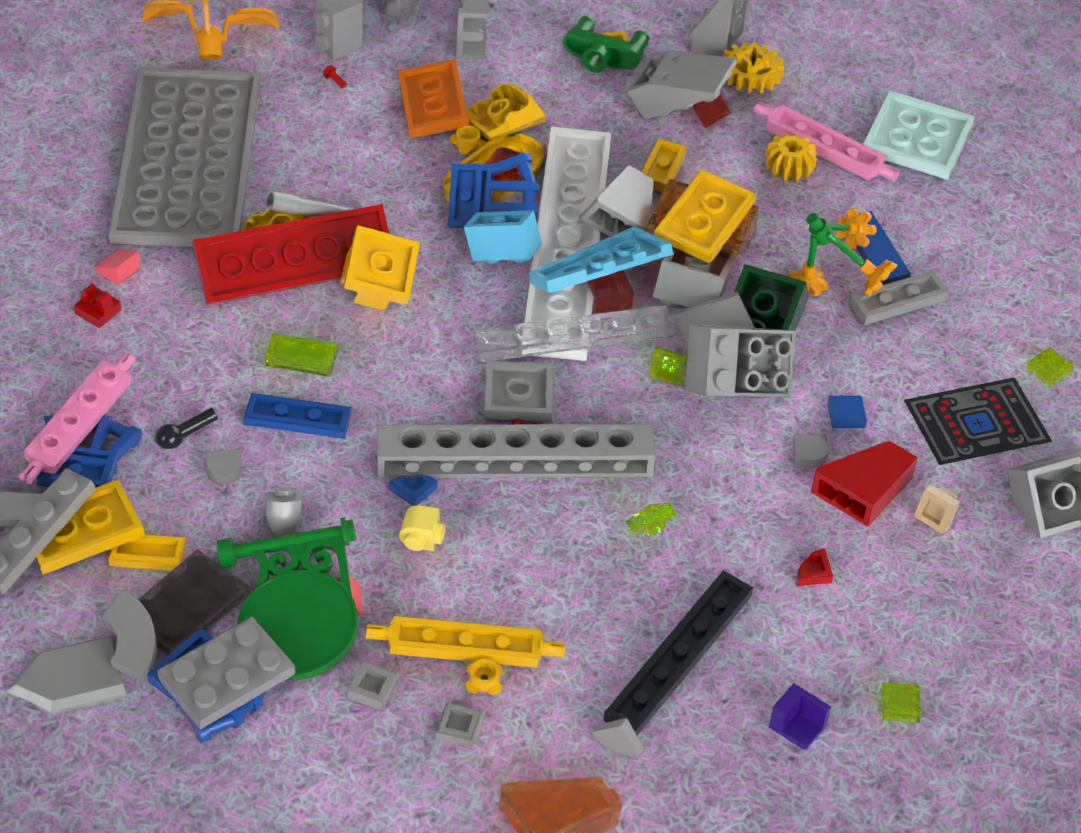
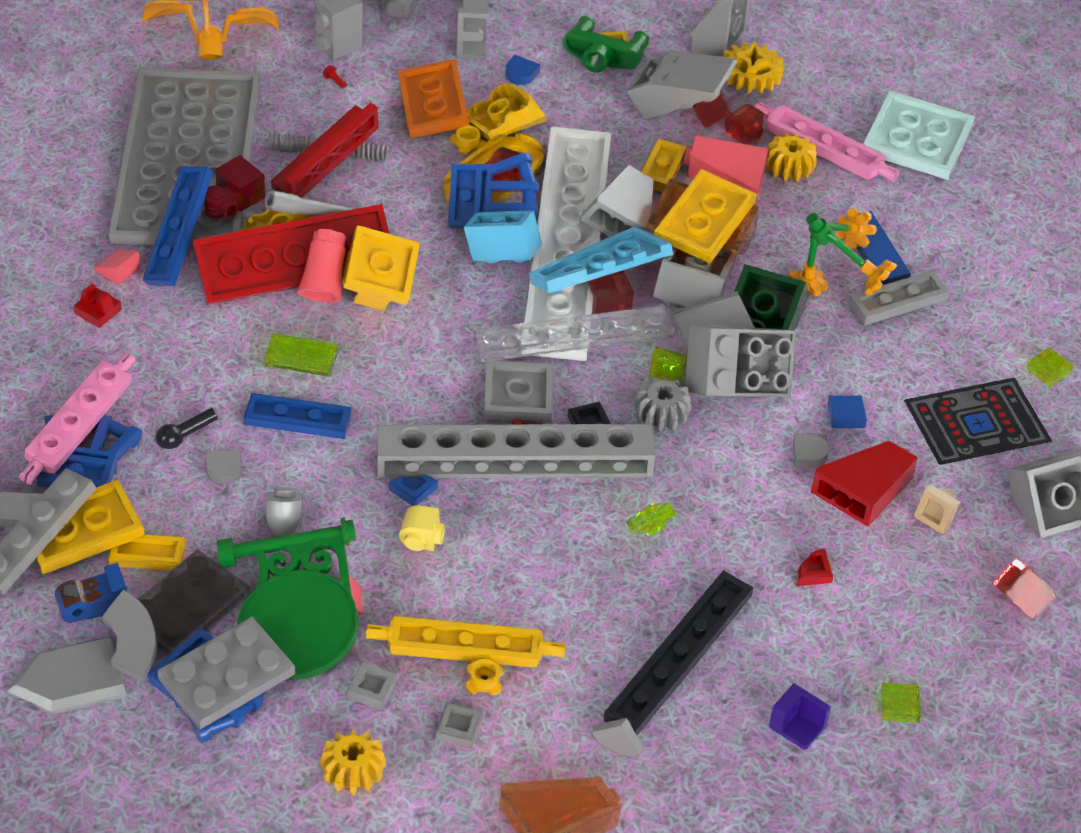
(89, 596): none -> blue leg
(177, 226): none -> blue tile
(236, 189): none -> dark red brick
(324, 267): none -> coral plant
(327, 151): none -> red fence
(353, 761): none -> yellow gear
(379, 156): none -> light grey piece
(521, 70): none -> blue tile
(588, 414): none -> black tile
(663, 403): none -> light grey gear
(728, 160): none -> coral slope
(745, 124): none -> clear red plate
(1024, 588): none -> clear red panel

